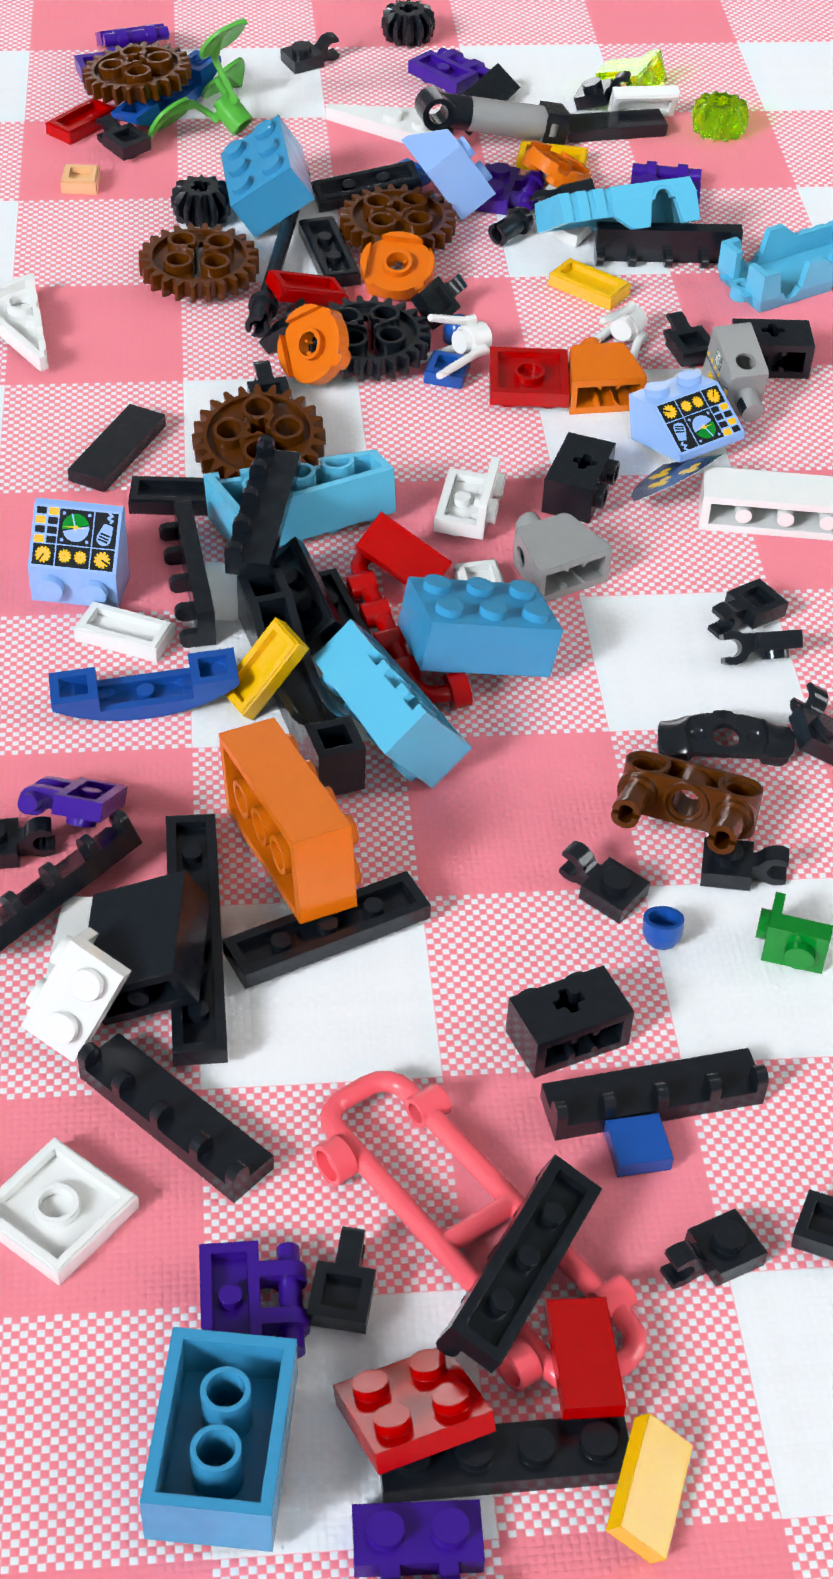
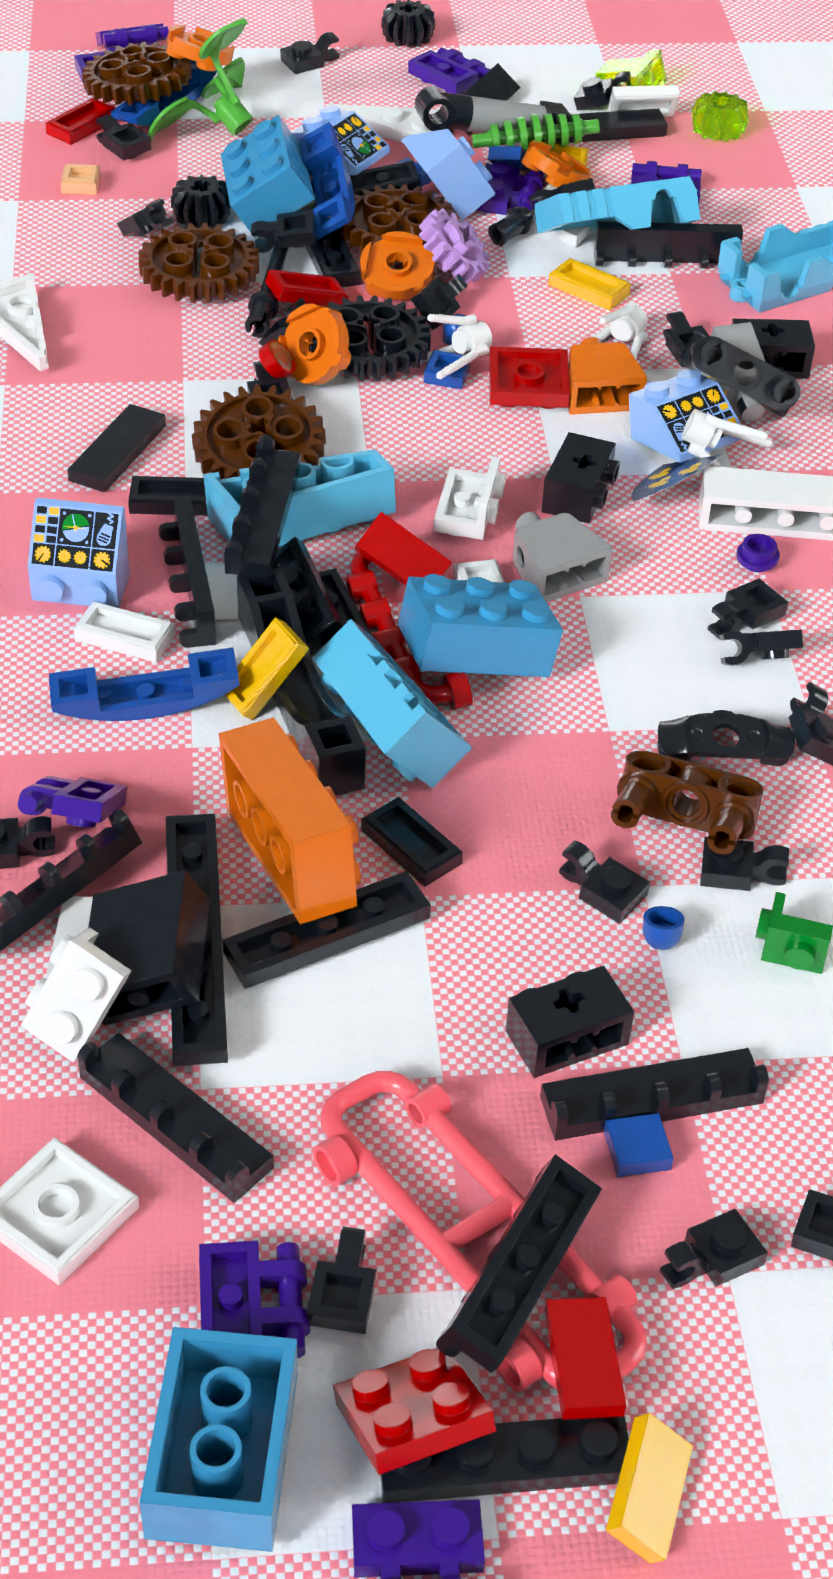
(146, 220): none -> black plate
(188, 45): none -> orange plate
(277, 359): none -> red tile
(289, 230): none -> black plate
(330, 179): none -> blue slope
(358, 140): none -> slope
(411, 841): none -> black tile
(454, 245): none -> lavender gear
(507, 154): none -> blue tile
(548, 132): none -> bright green piece
(705, 430): none -> white plant
(718, 360): none -> black connector
(758, 553): none -> dark purple plate

